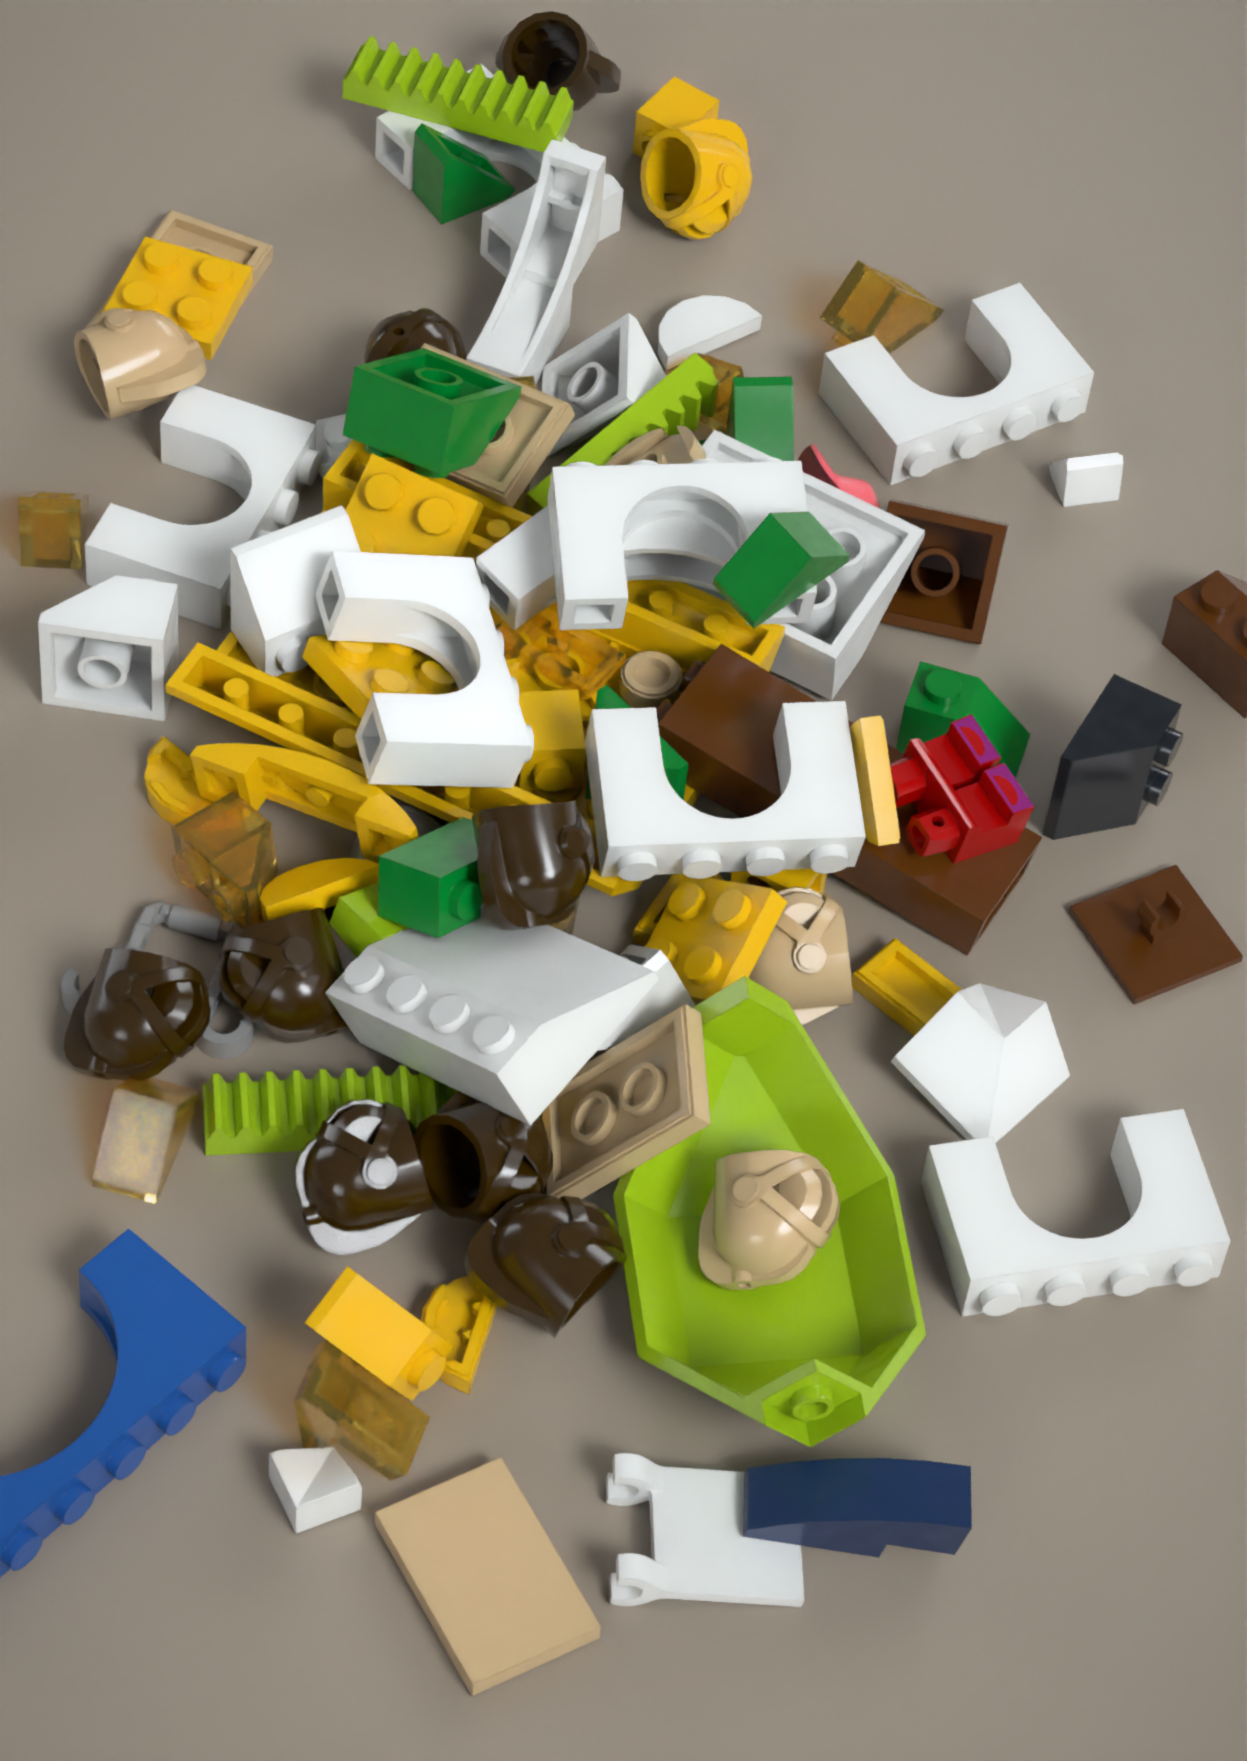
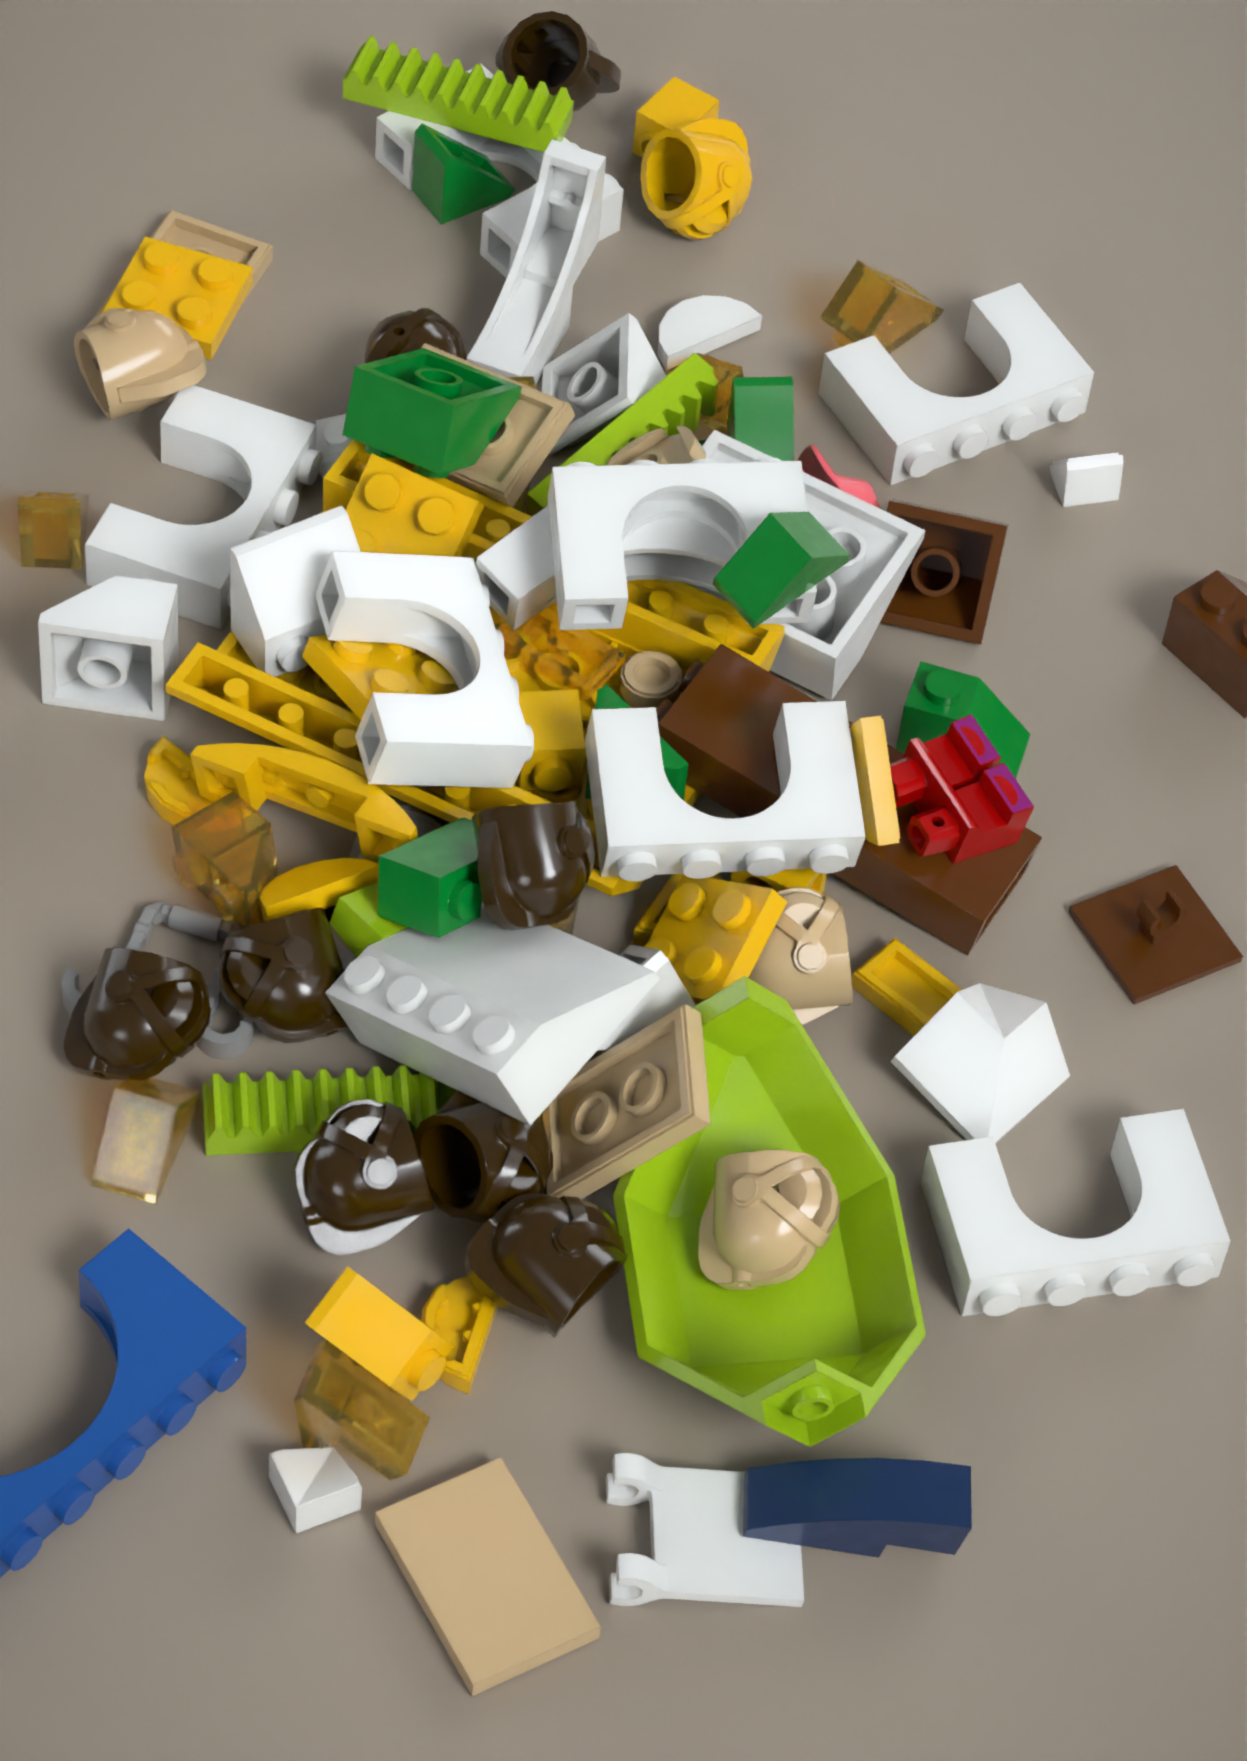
(1115, 761): black slope -> none

